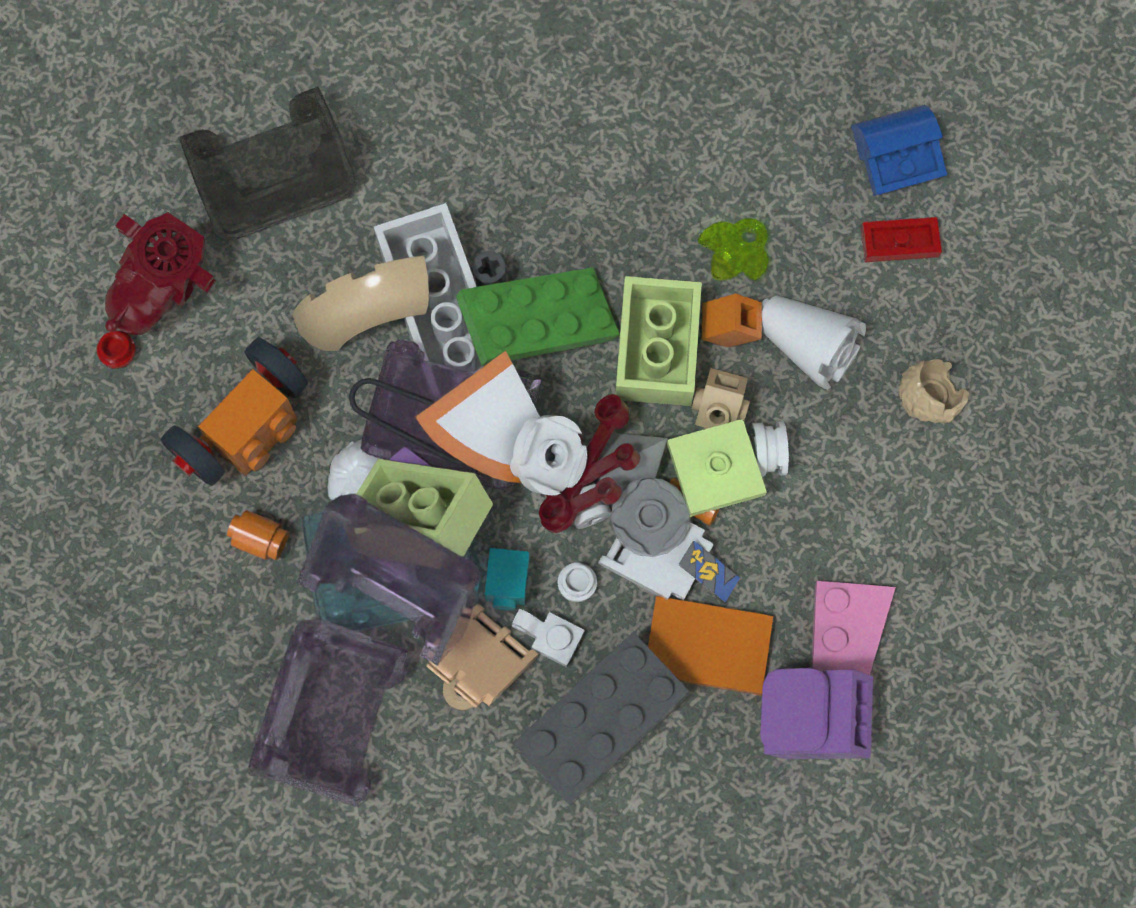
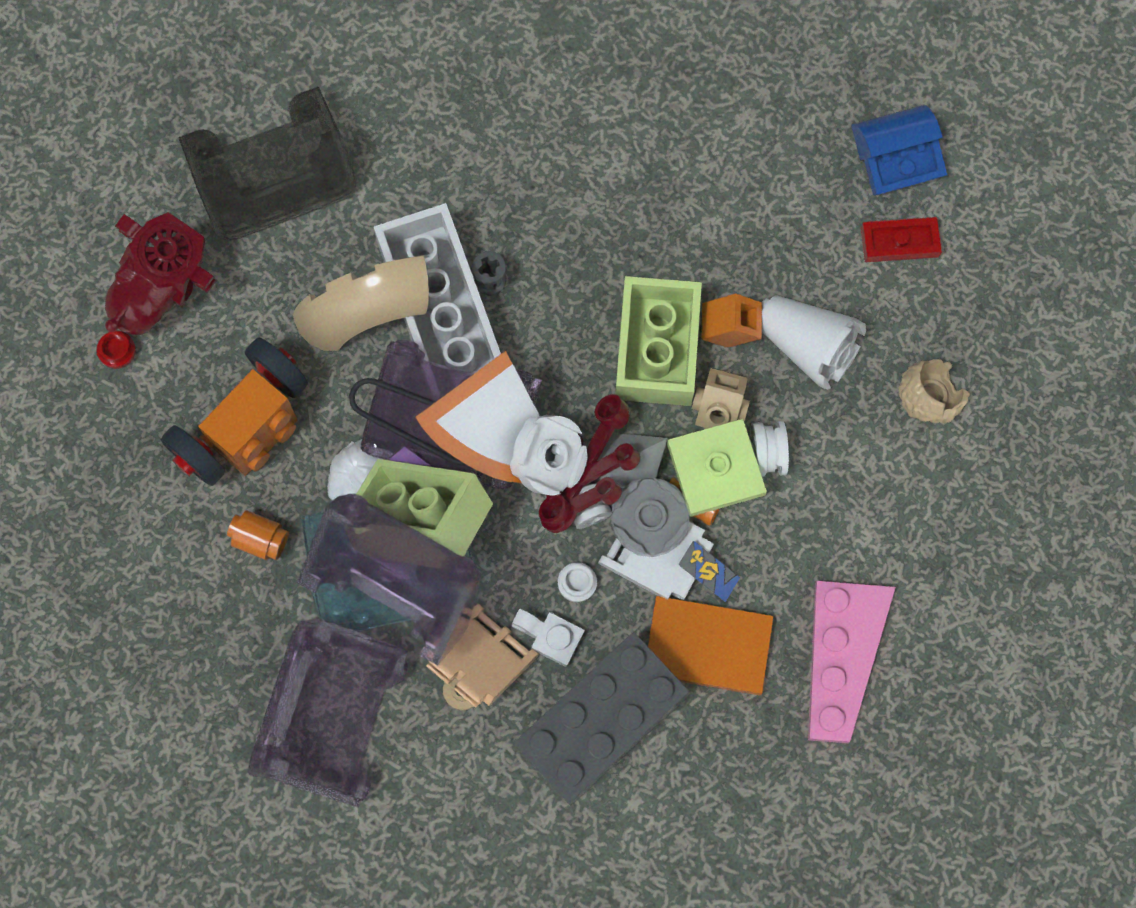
(507, 578): teal brick -> none
(537, 315): bright green plate -> none
(732, 253): clear neon green plate -> none
(817, 714): medium lavender brick -> none

